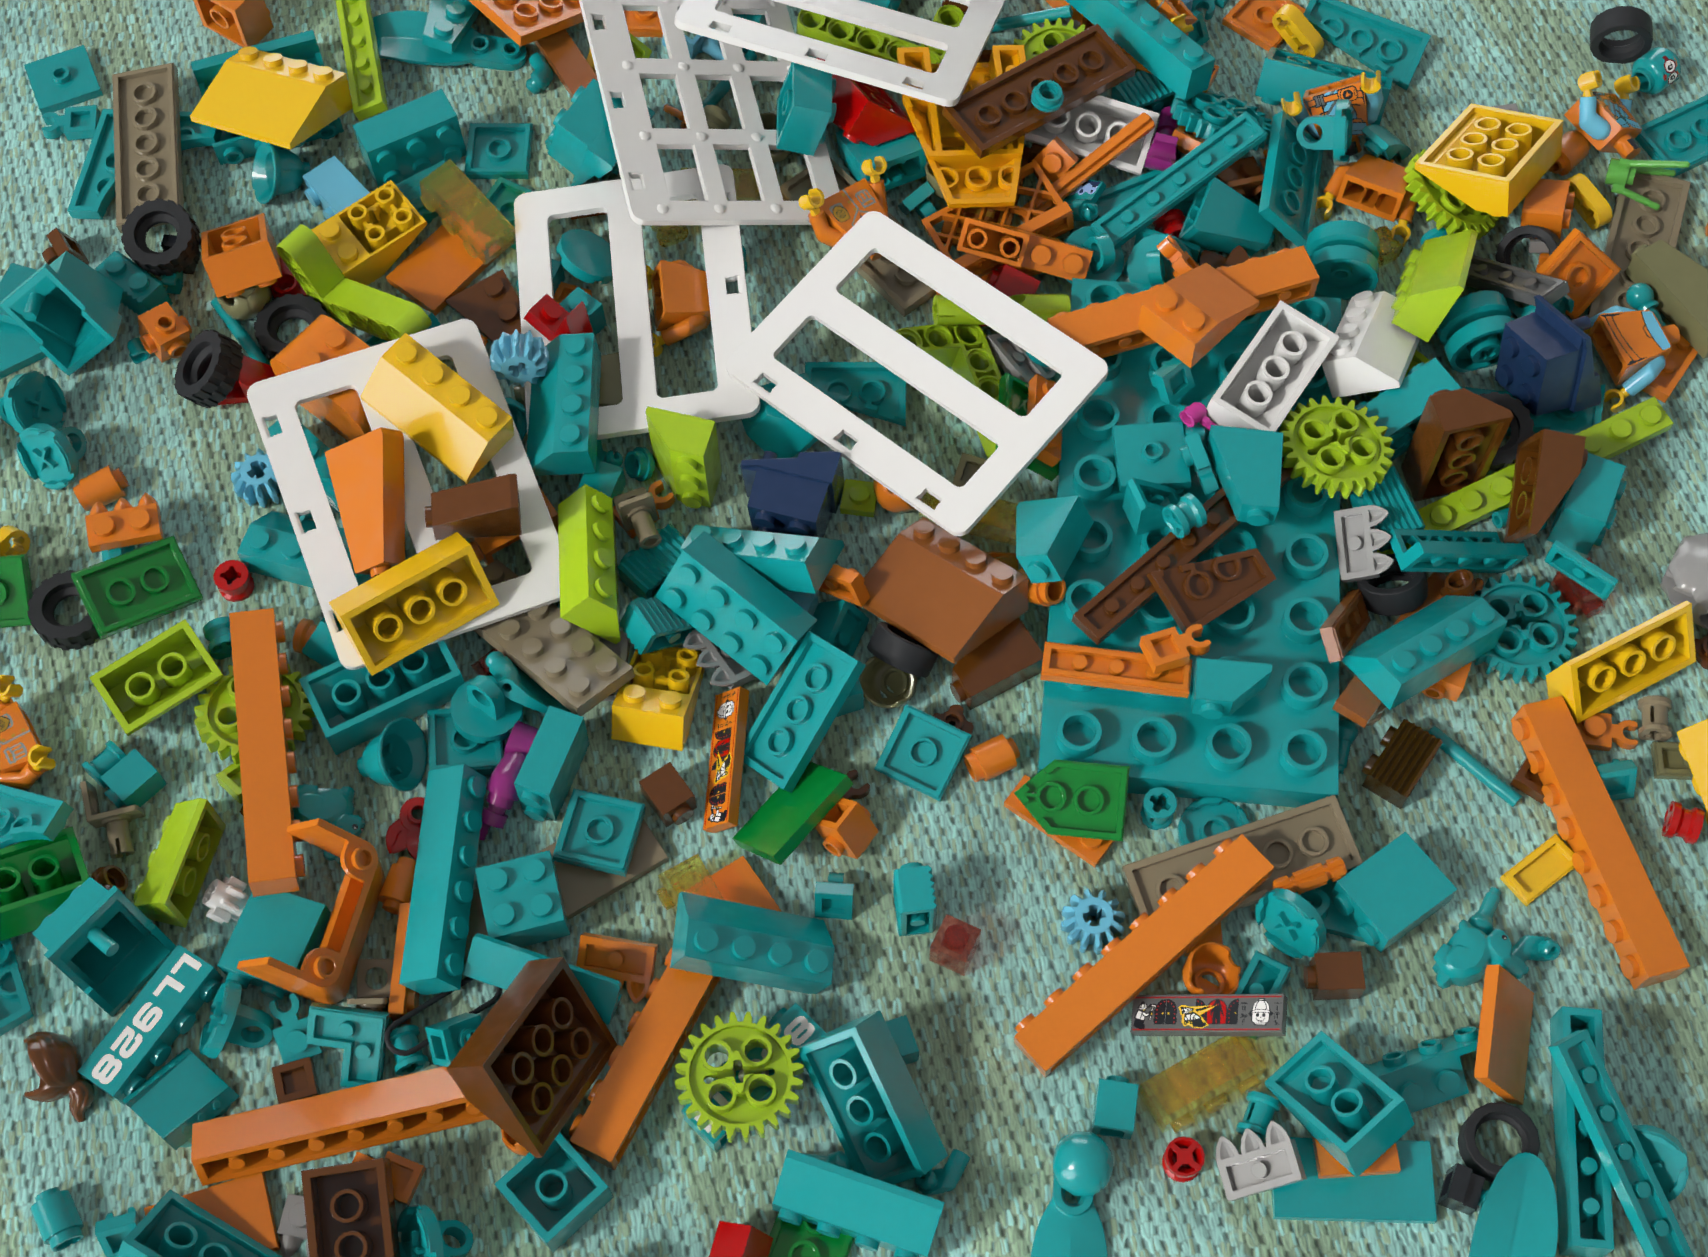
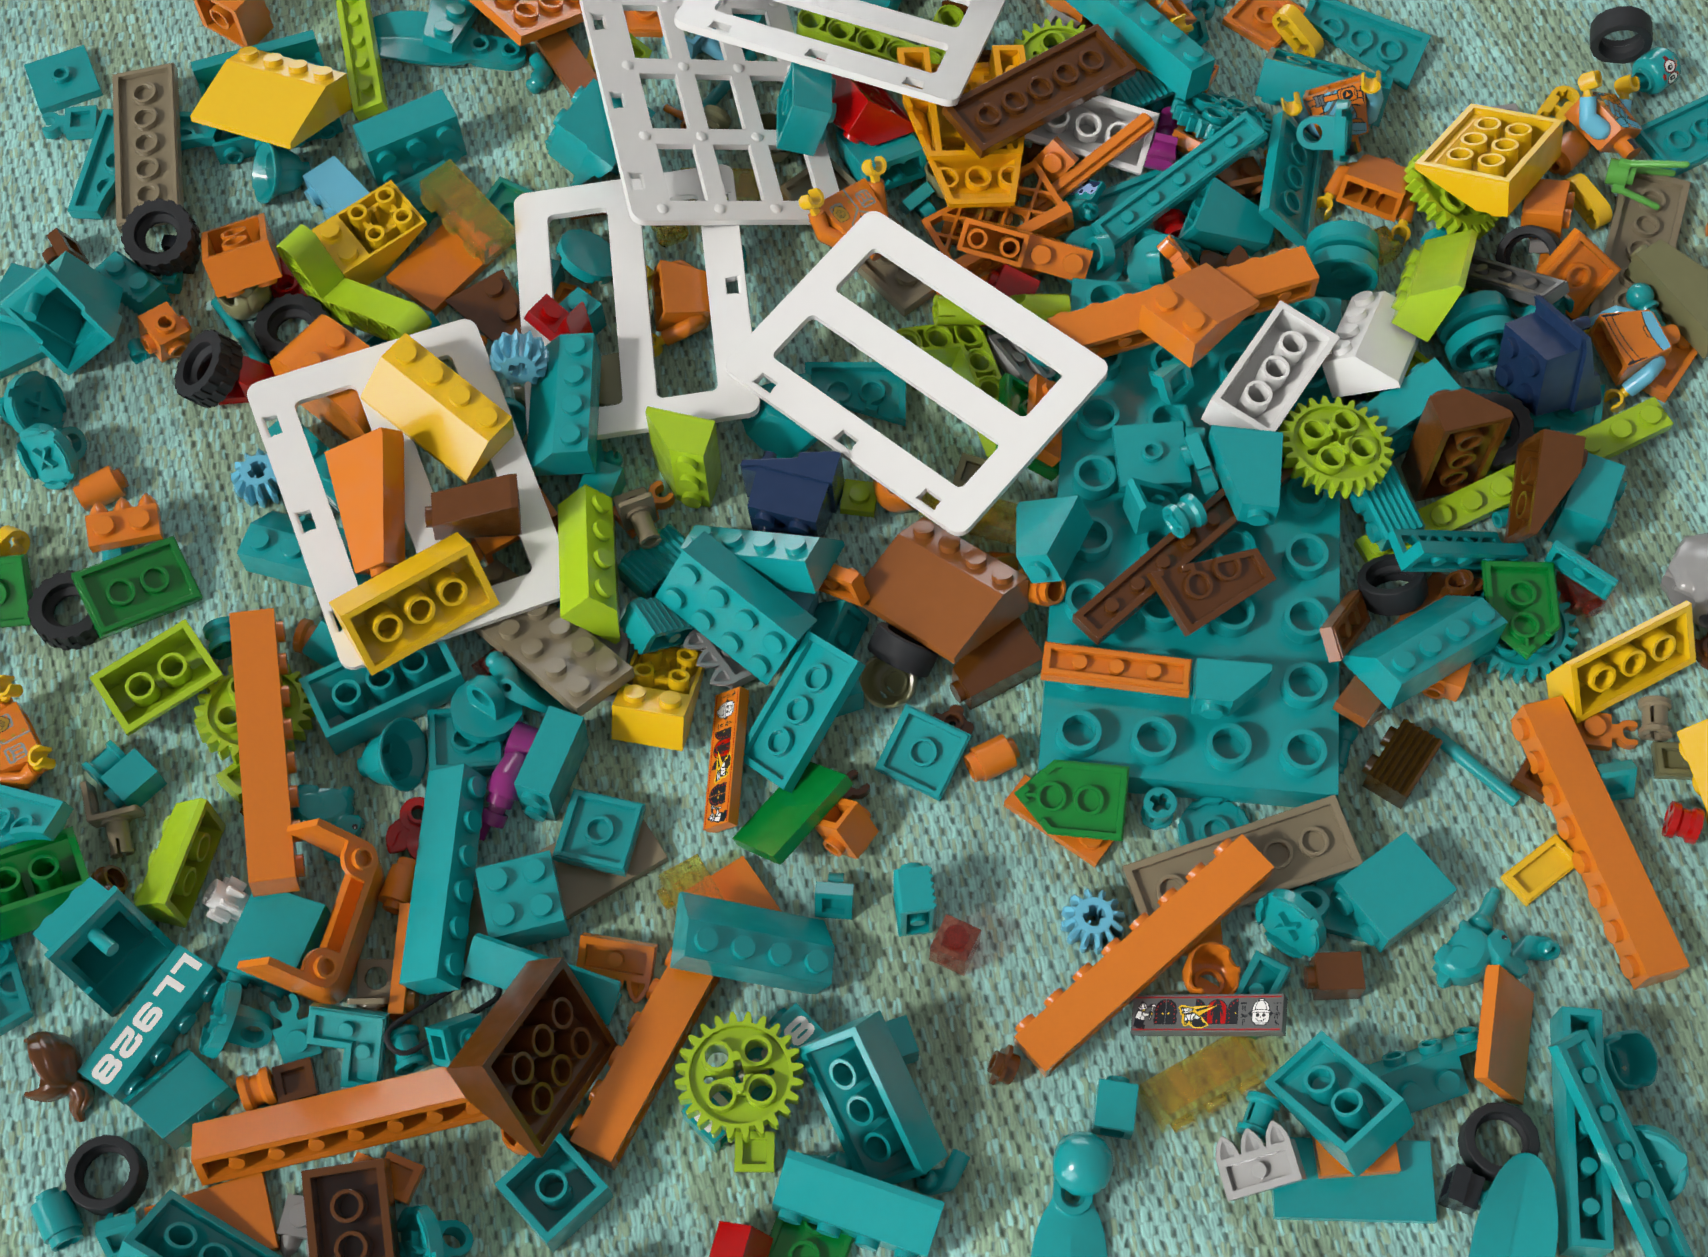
(83, 1158): none -> black tyre
(238, 589): red wheel -> none
(257, 1089): none -> orange wheel
(499, 150): teal tile -> none
(640, 464): teal plate -> none
(668, 795): reddish brown brick -> none
(755, 1155): none -> lime plate
(1003, 1065): none -> reddish brown plate
(1033, 17): teal bar -> none
(1047, 96): teal plate -> none
(1170, 650): orange plate -> none
(1187, 1153): red wheel -> none
(1196, 413): dark pink hand -> none
(1312, 876): orange axle -> none
(1359, 543): light grey plate -> none
(1383, 142): teal slope -> none
(1526, 598): none -> green tile
(1551, 106): none -> yellow beam
(1635, 1052): none -> teal hair

